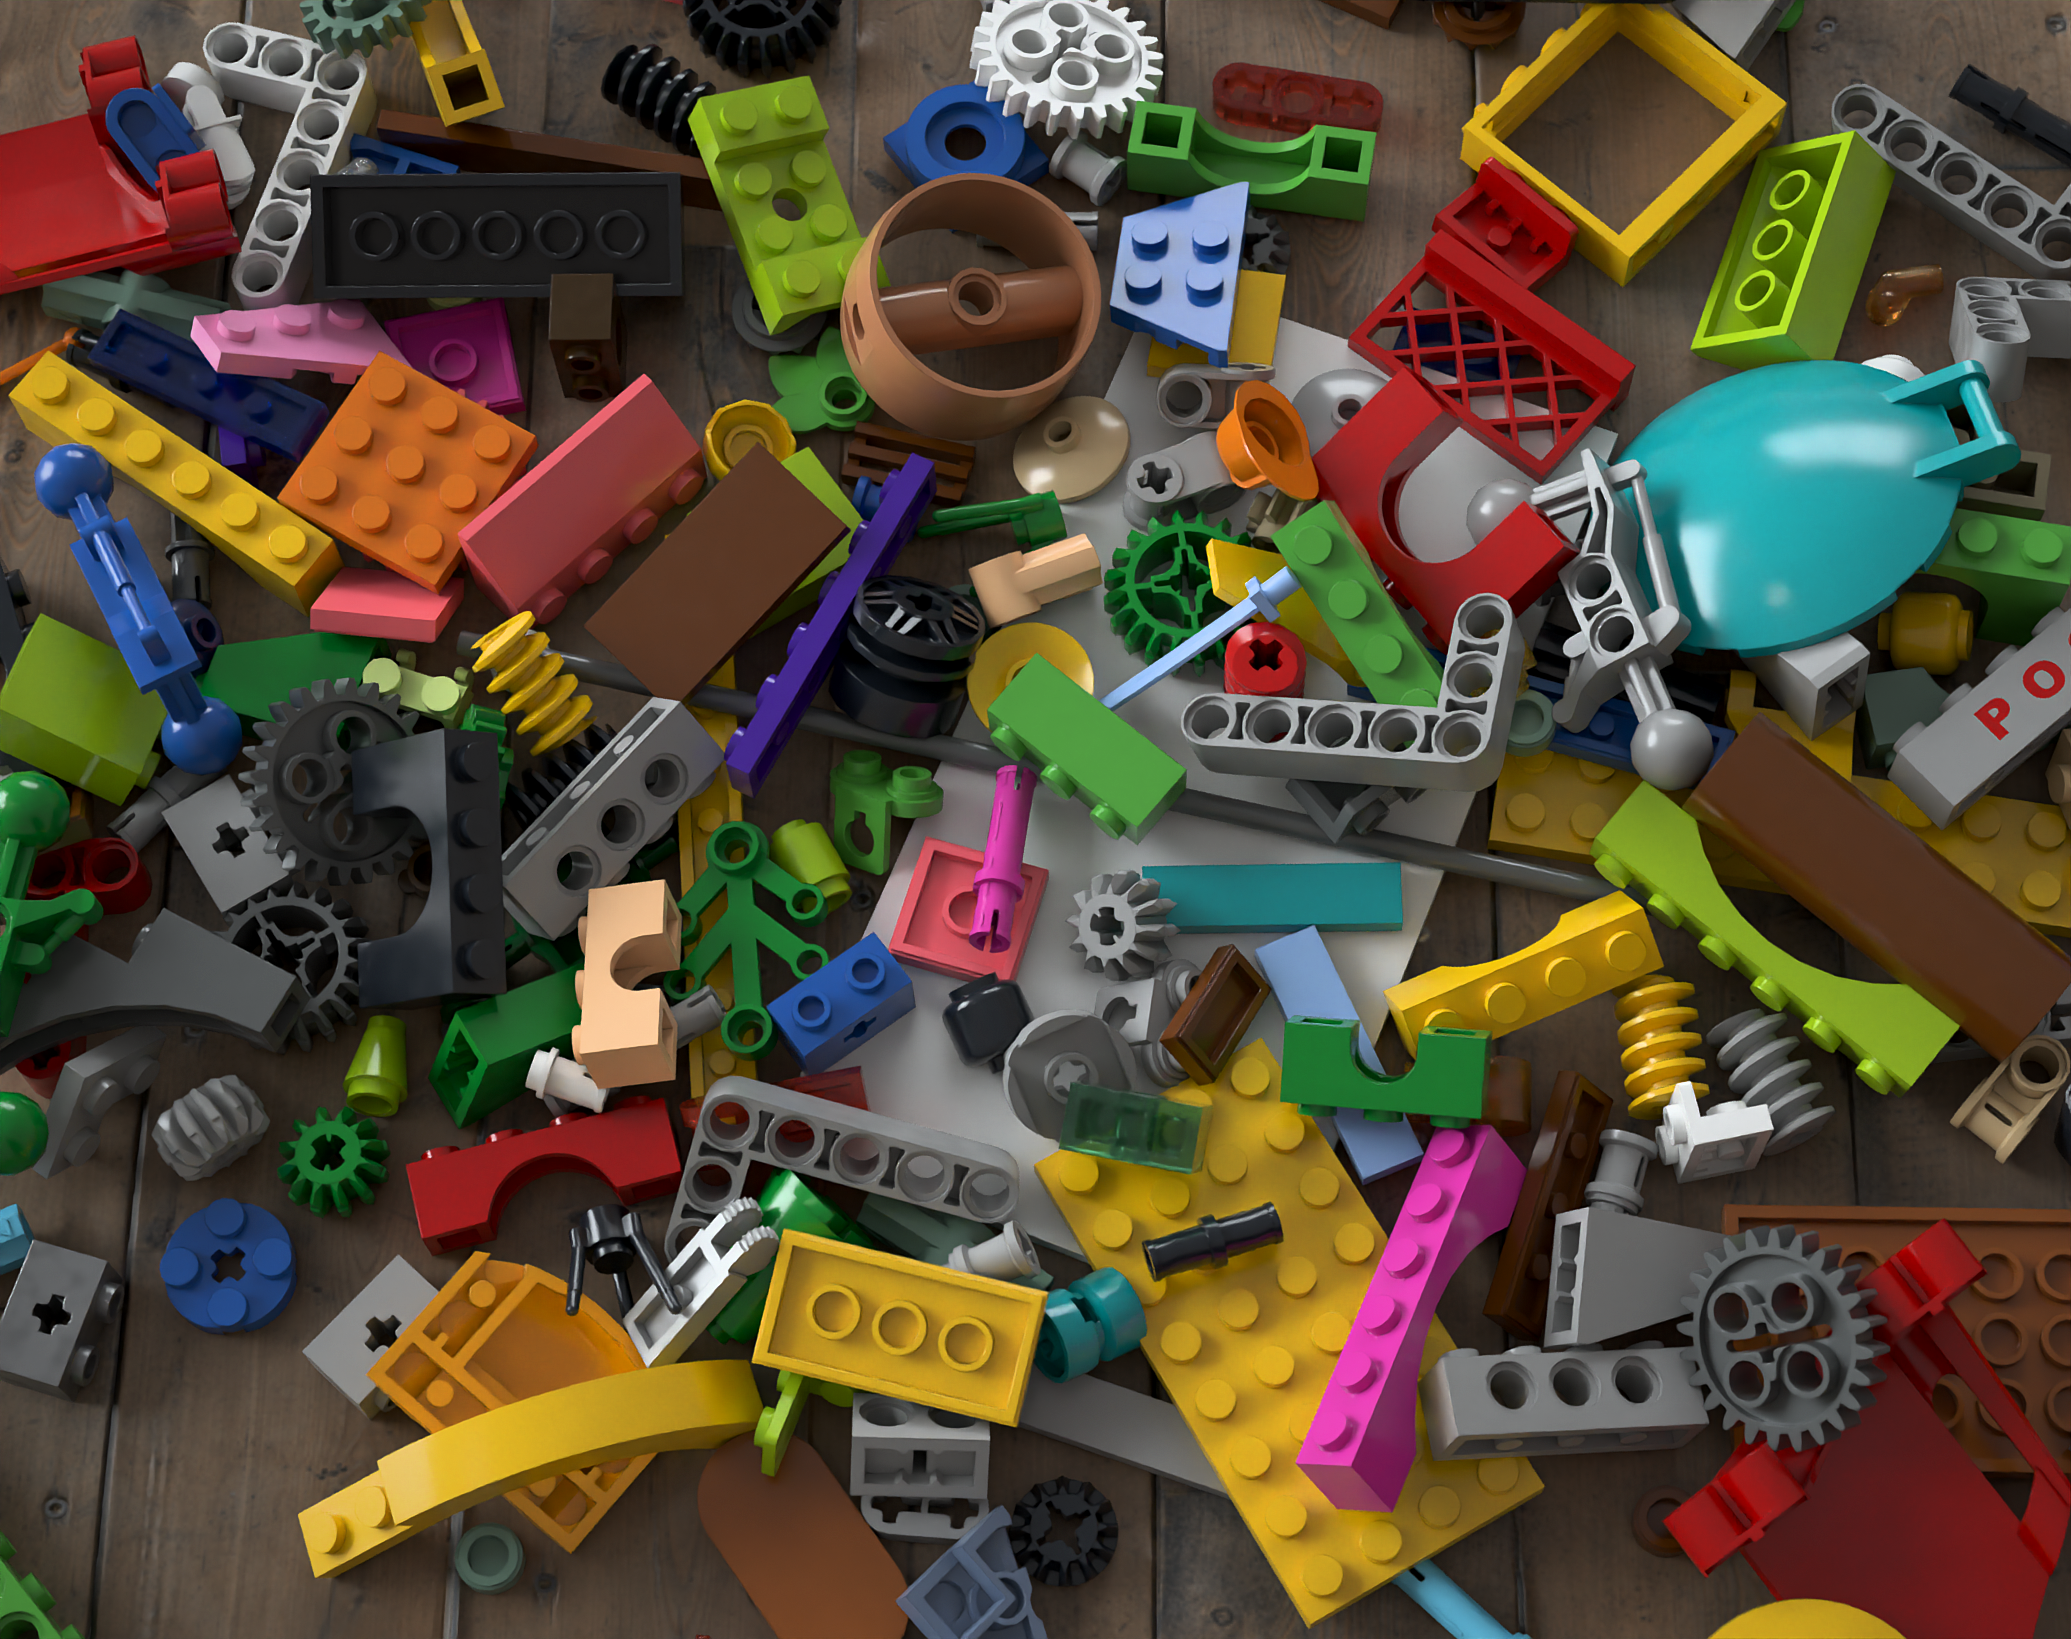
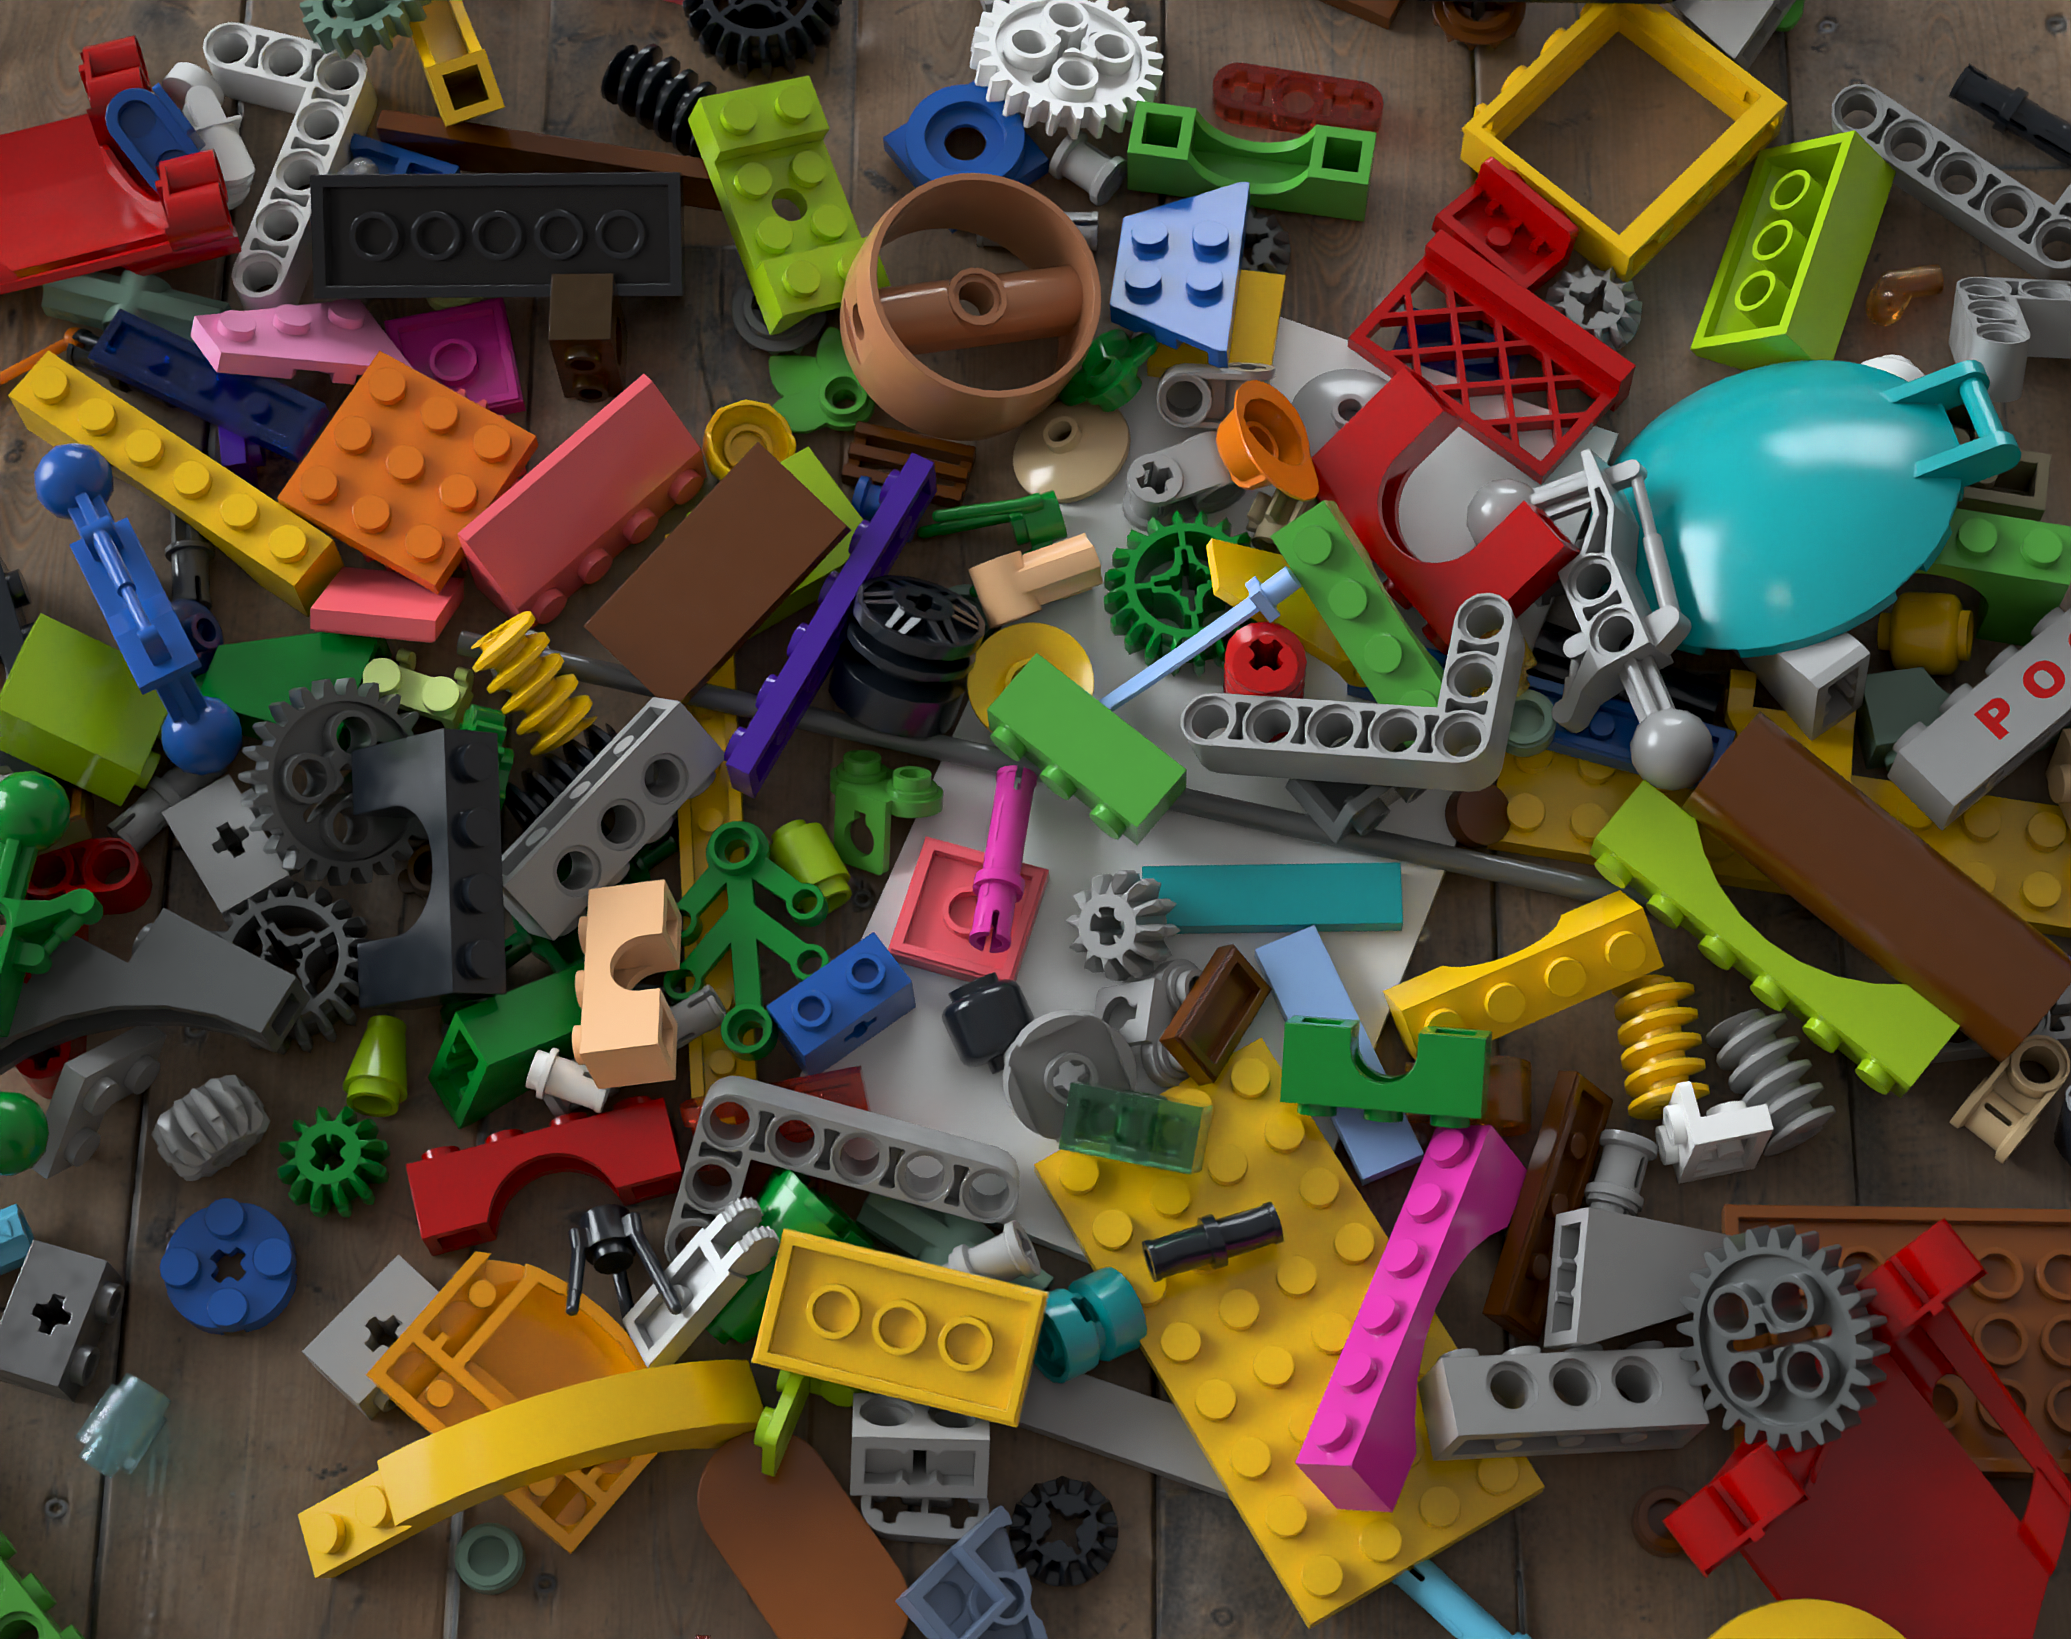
(122, 1426): none -> clear light blue brick
(1110, 370): none -> green plate
(1477, 816): none -> reddish brown tile
(1618, 299): none -> light grey gear

